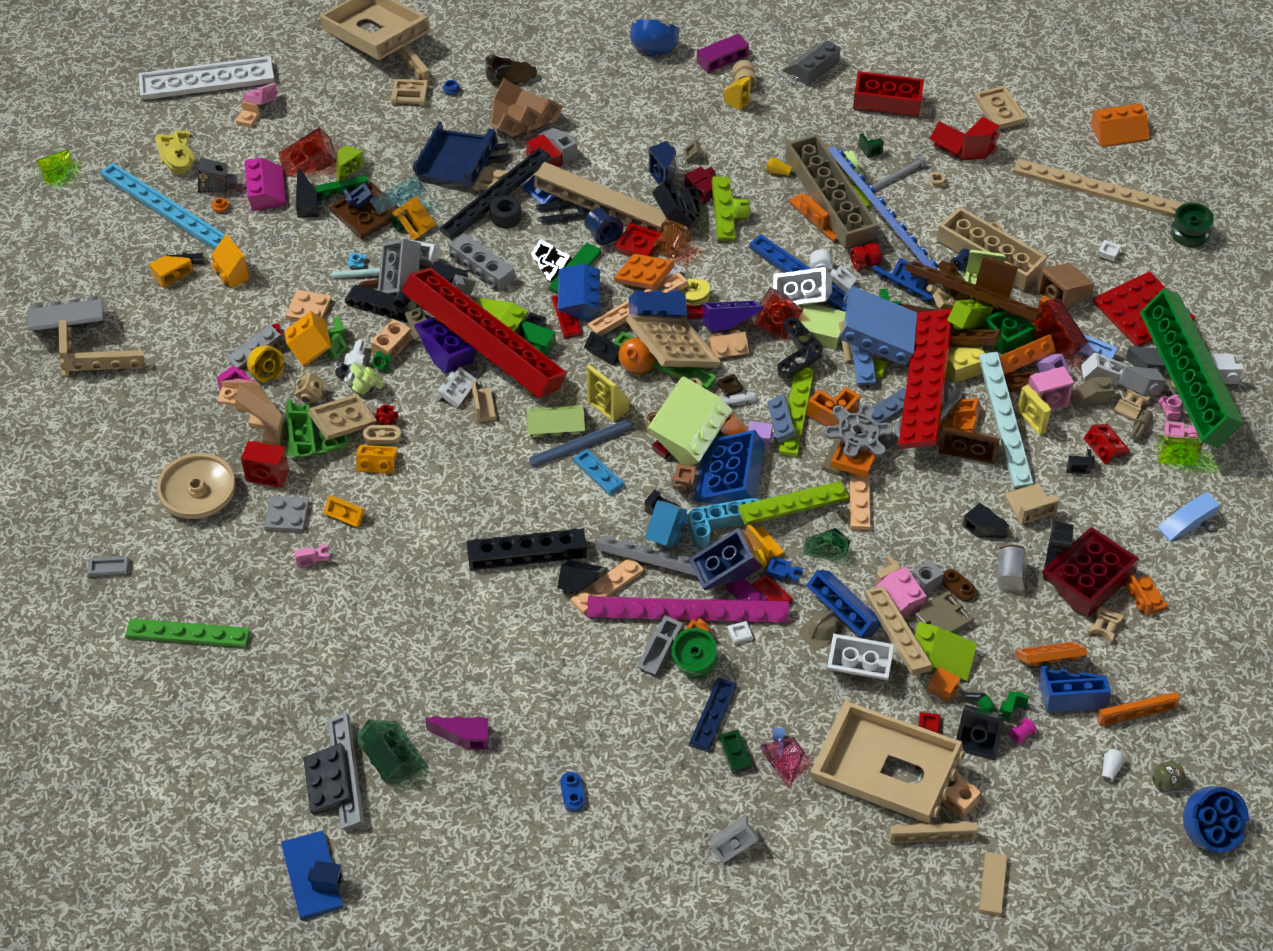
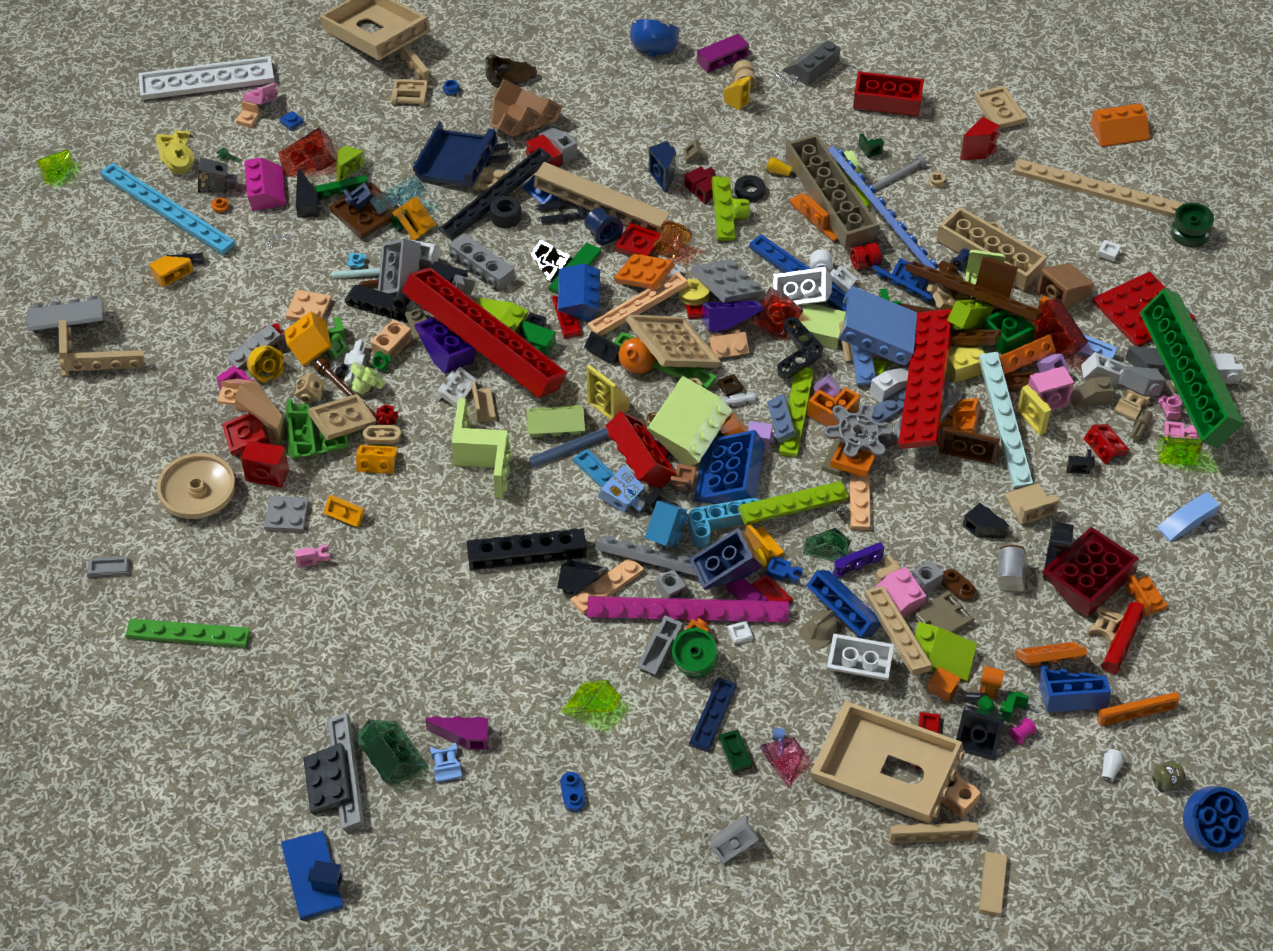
(223, 153): none -> clear green hand
(229, 262): light orange slope -> none
(244, 429): none -> red panel
(291, 120): none -> blue plate
(323, 367): none -> reddish brown piece
(449, 769): none -> light blue piece
(481, 448): none -> yellowish green bracket
(593, 698): none -> clear neon green slope
(623, 491): none -> light blue torso
(640, 450): none -> red brick
(658, 303): blue wedge -> none
(670, 585): none -> light grey brick
(680, 209): black connector -> none
(727, 280): none -> light grey plate
(749, 180): none -> black tyre
(828, 385): none -> lavender panel
(858, 560): none -> dark purple plate
(889, 383): none -> white slope
(947, 137): red slope -> none
(991, 681): none -> orange piece
(1123, 638): none -> red brick

